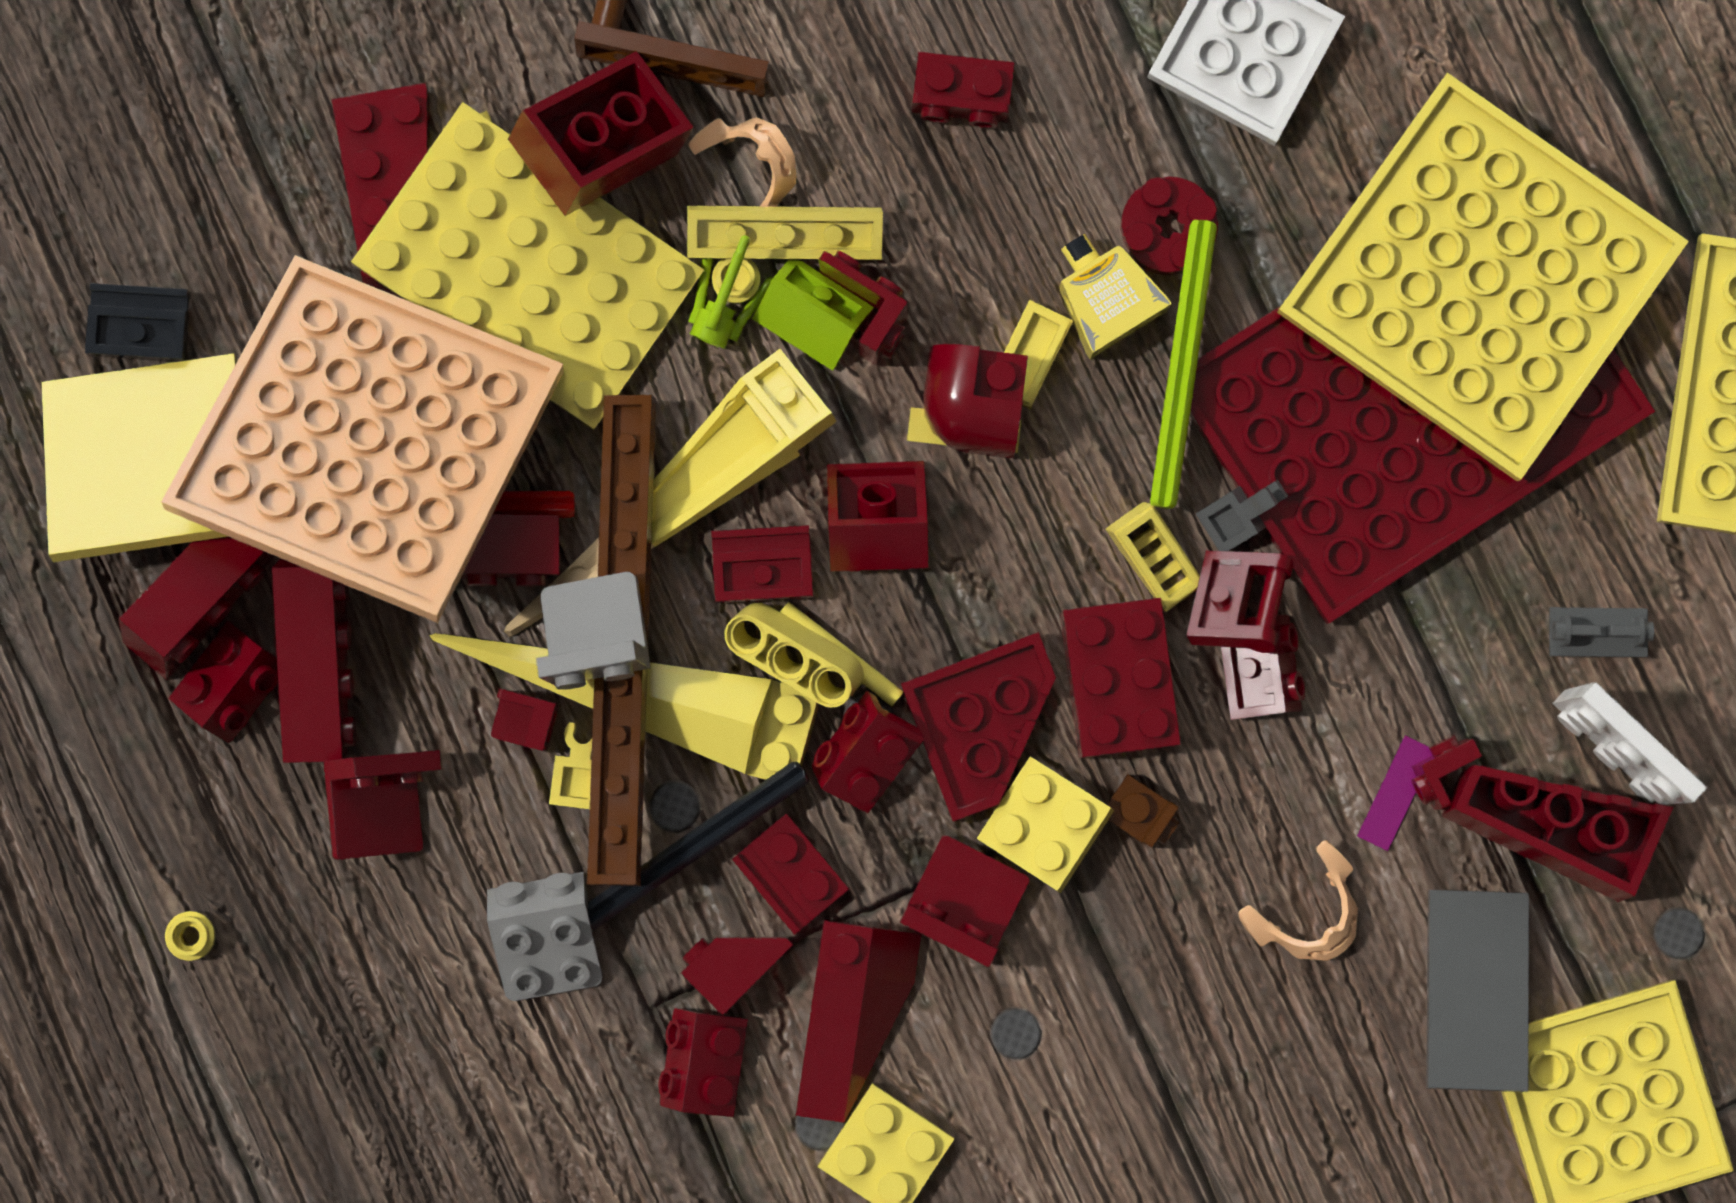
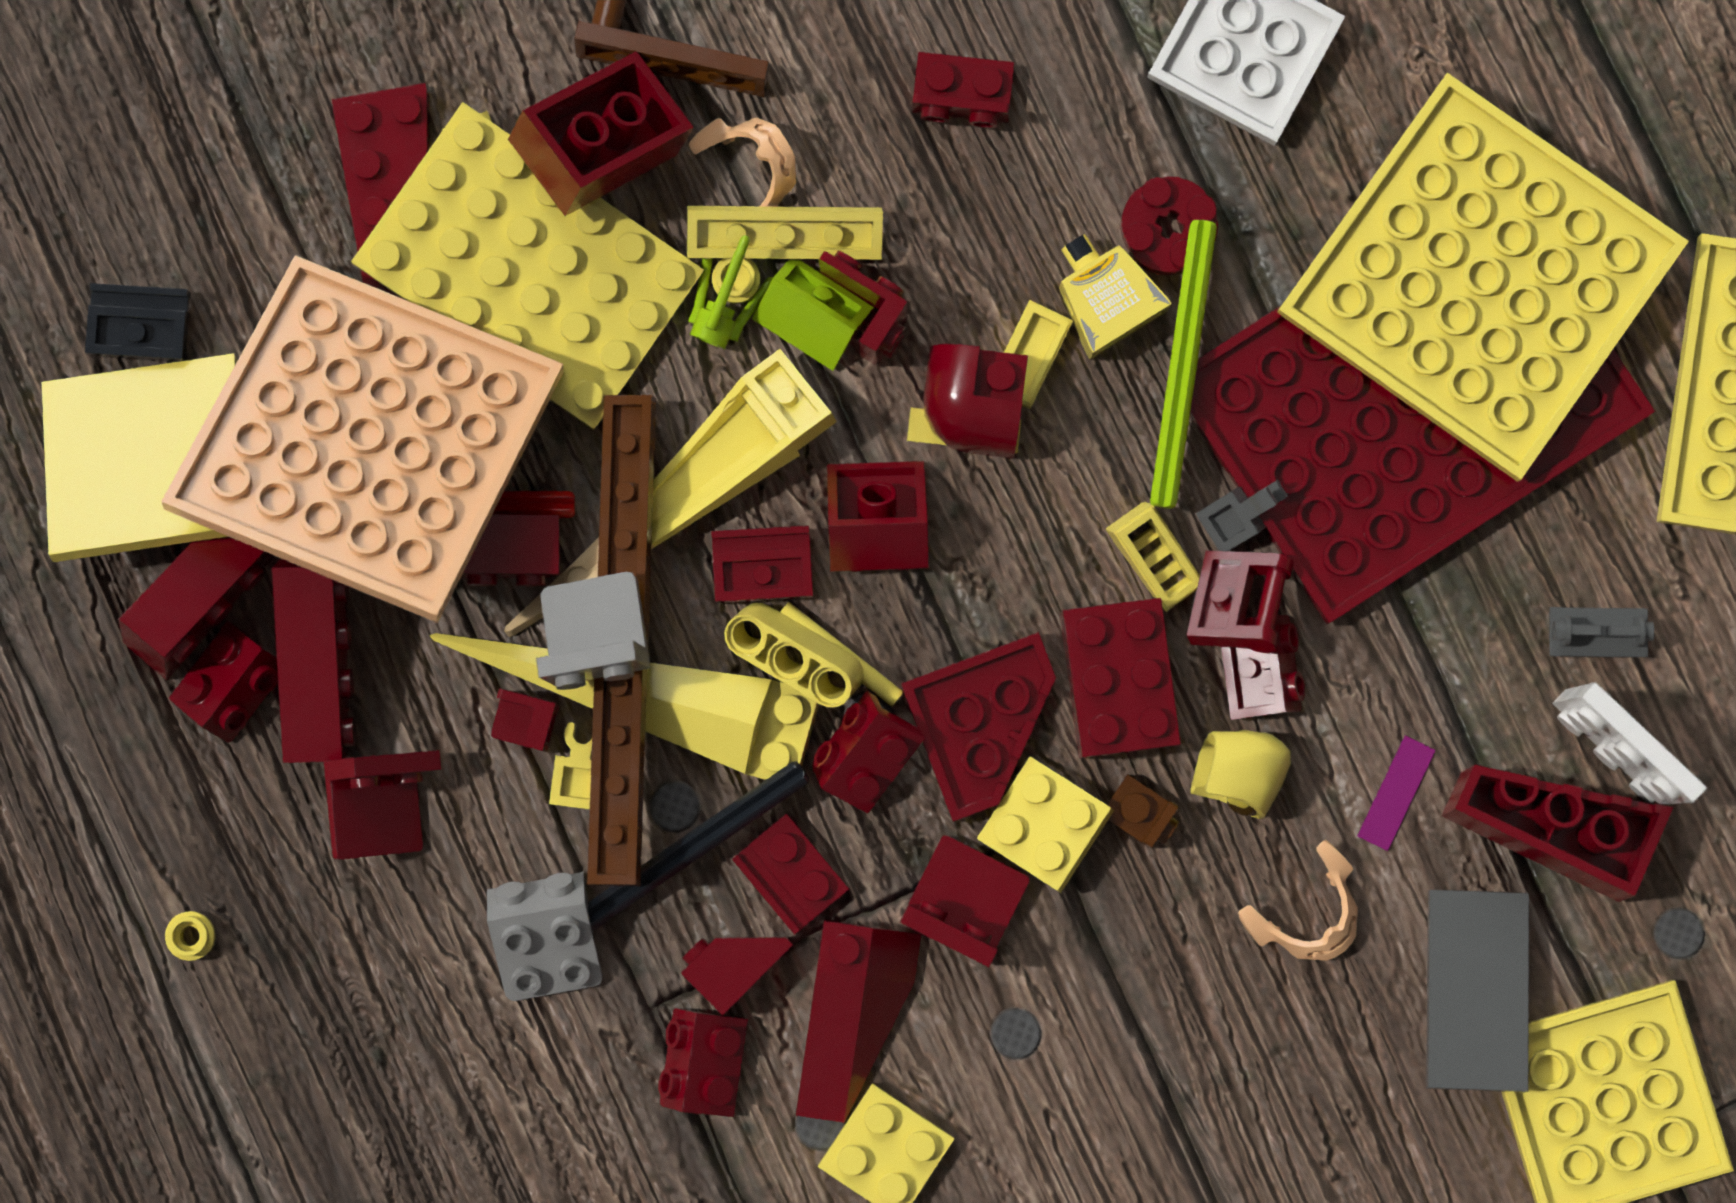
(1241, 770): none -> light yellow piece
(1445, 758): dark red bracket -> none

